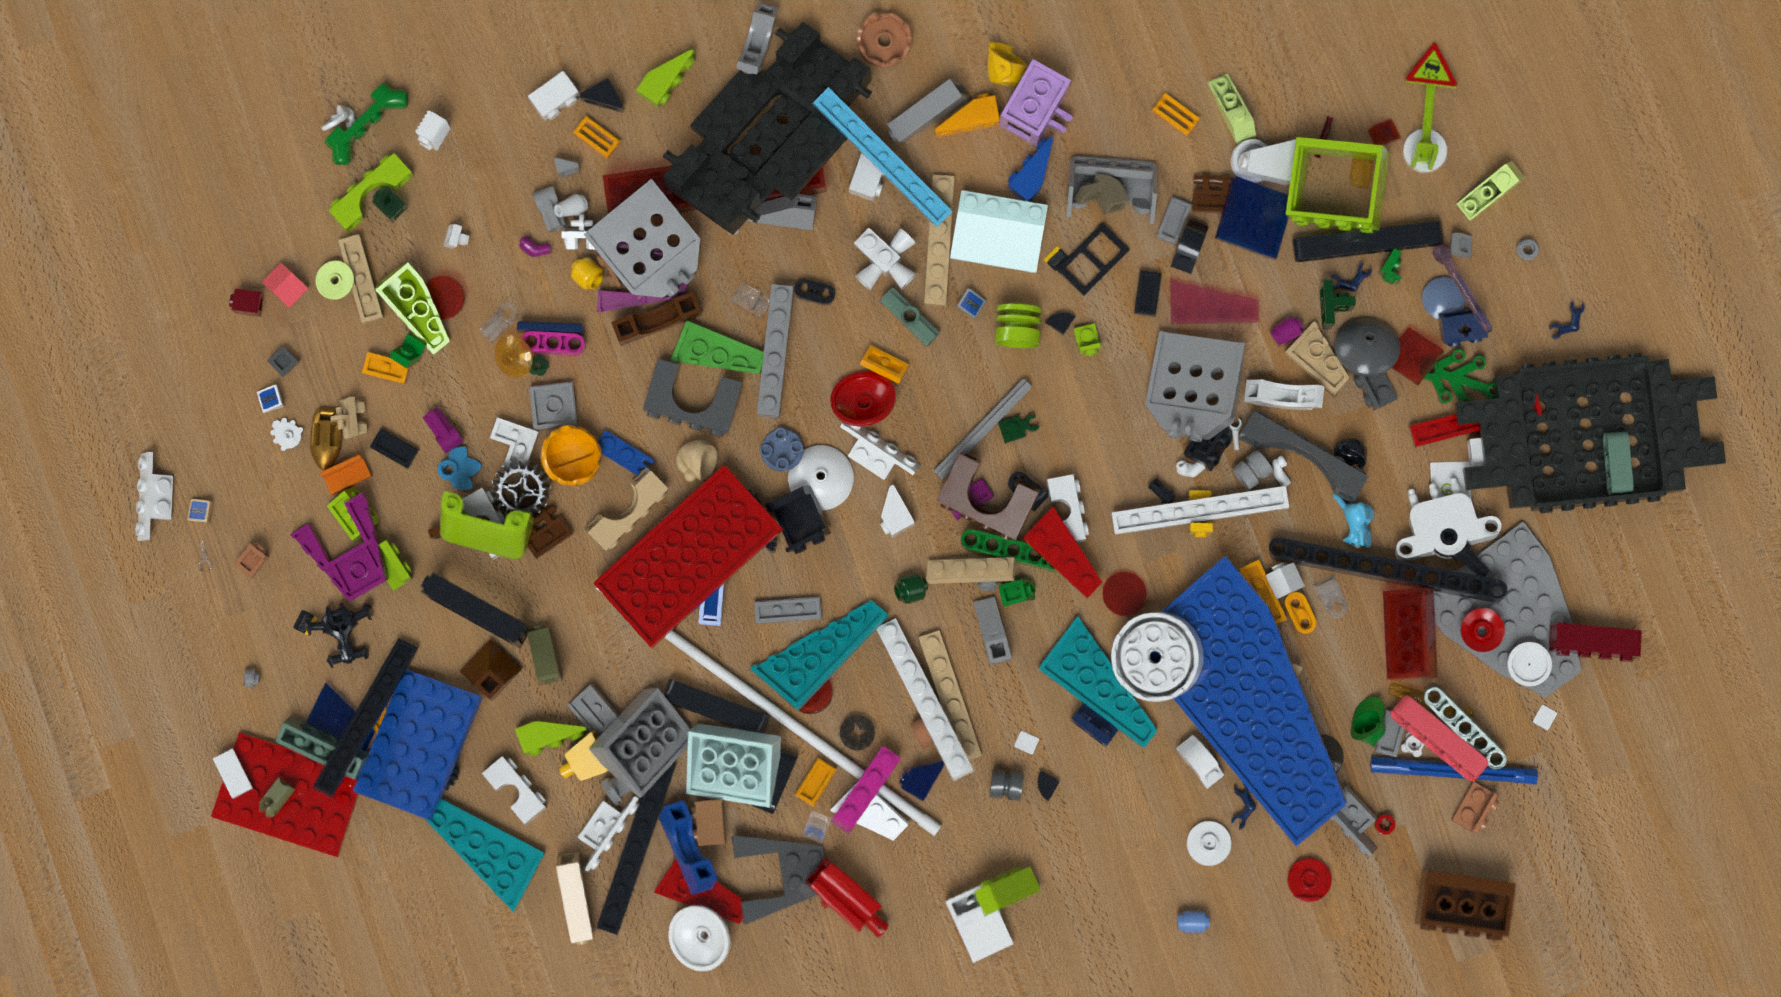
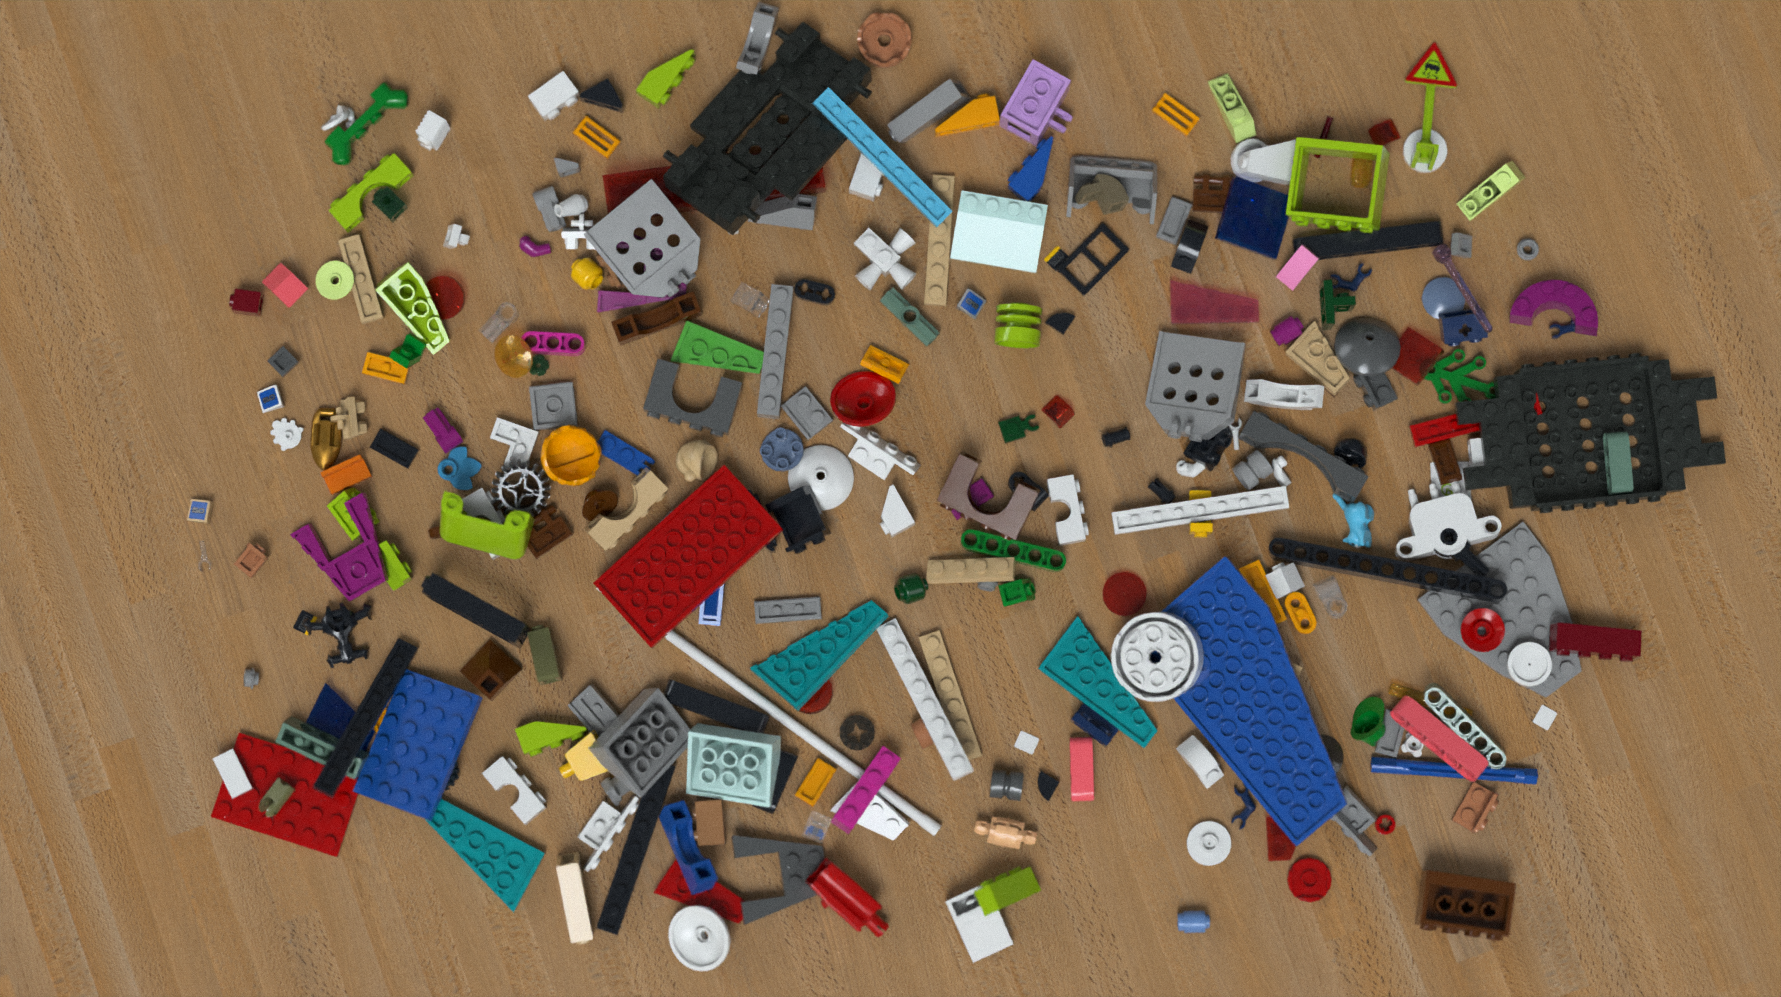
(154, 496): white bracket -> none
(523, 327): dark blue tile -> none
(599, 502): none -> reddish brown piece
(806, 413): none -> light grey plate
(921, 779): clear blue slope -> none
(984, 427): light grey axle -> none
(992, 631): light grey slope -> none
(1004, 66): yellow helmet -> none
(1005, 832): none -> light nougat piece
(1058, 411): none -> clear red slope
(1058, 547): red wing -> none
(1081, 769): none -> coral beam
(1087, 340): lime bracket -> none
(1115, 437): none -> black pin
(1147, 293): black plate -> none
(1278, 843): none -> clear red wing
(1297, 267): none -> bright pink slope
(1391, 263): green bracket -> none
(1410, 634): clear red brick -> none
(1445, 462): none -> reddish brown plate
(1560, 296): none -> magenta brick

